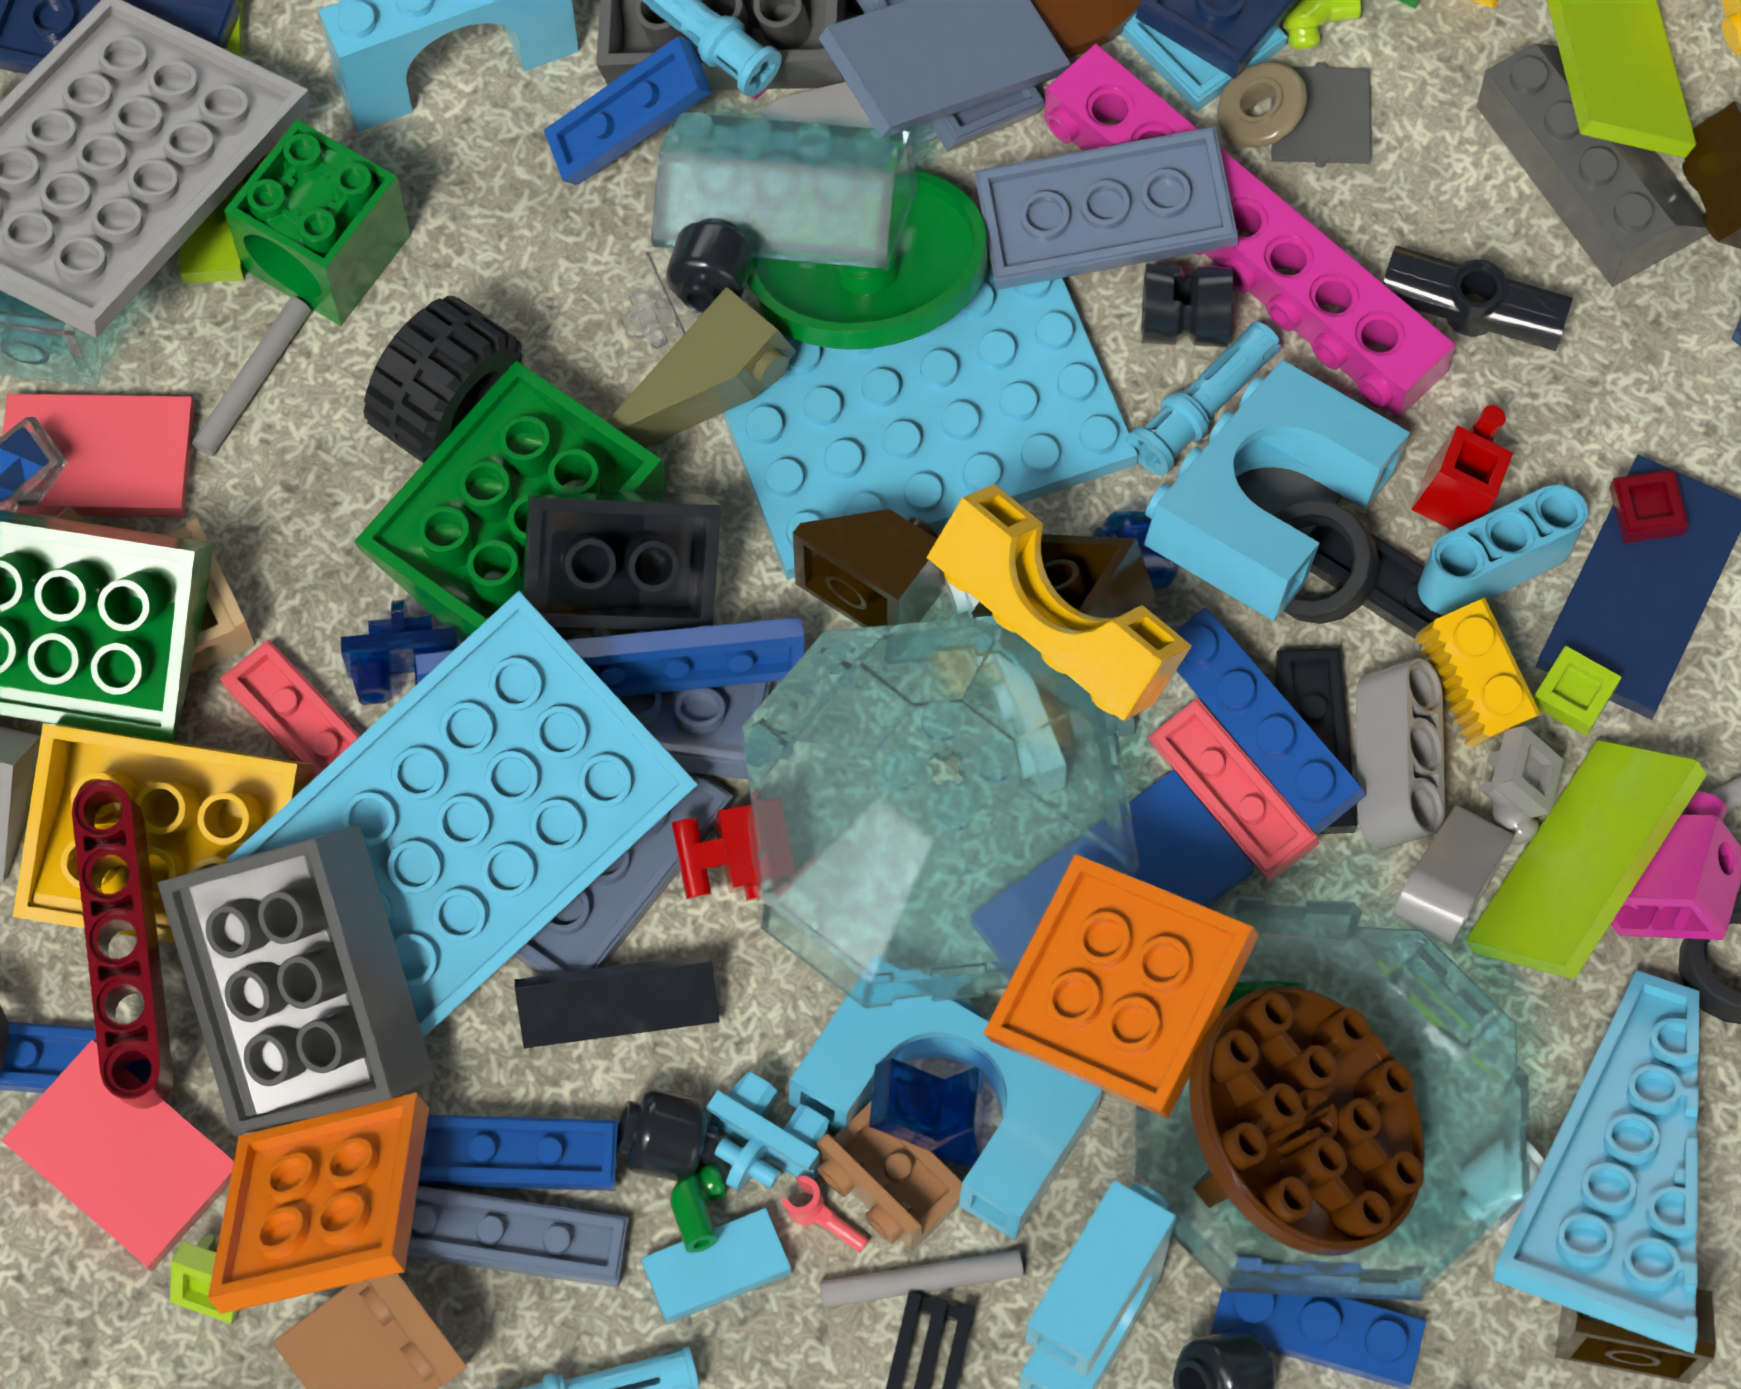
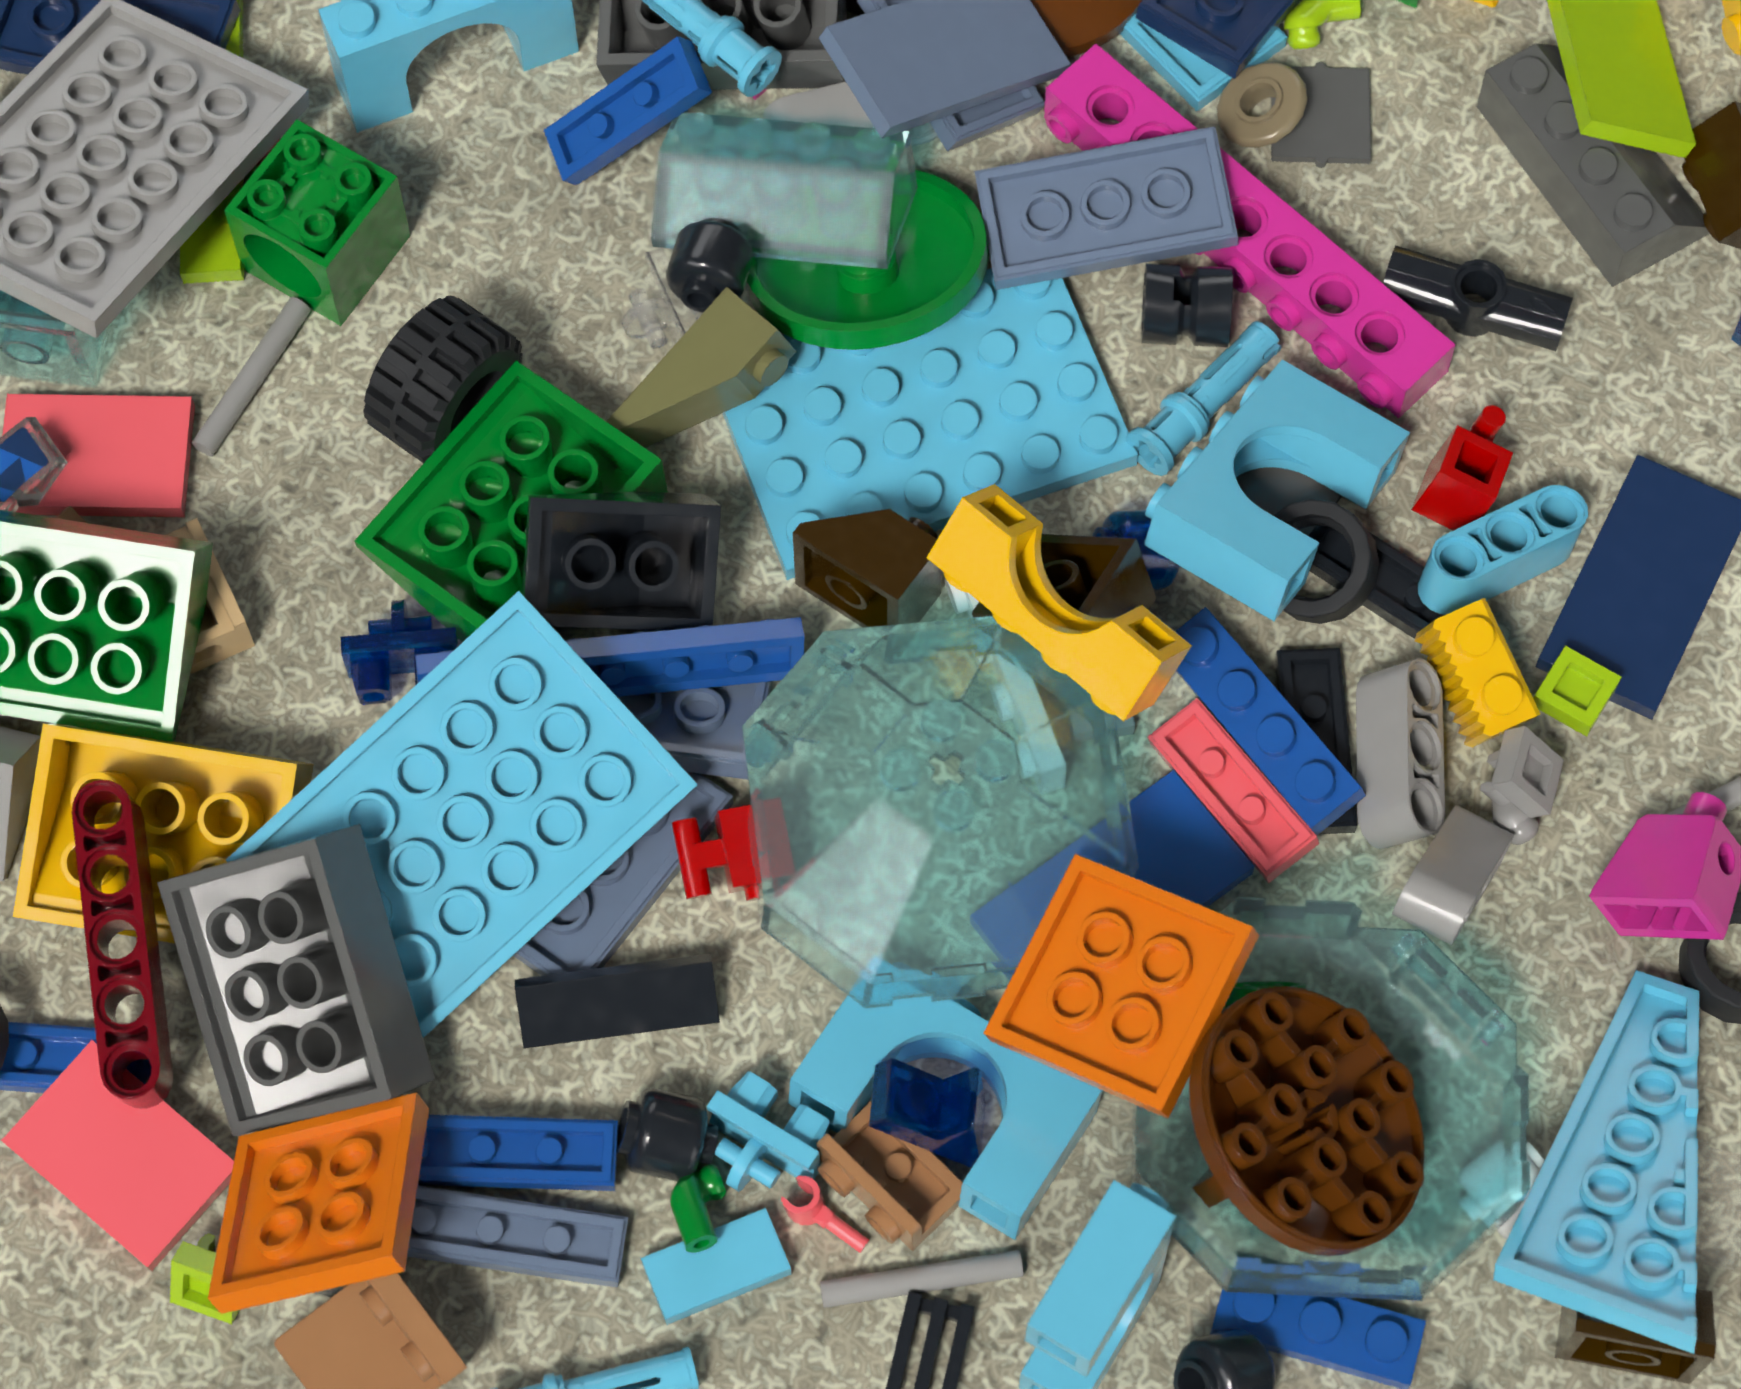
(288, 708): coral tile -> none
(1586, 858): lime tile -> none
(1648, 506): dark red tile -> none

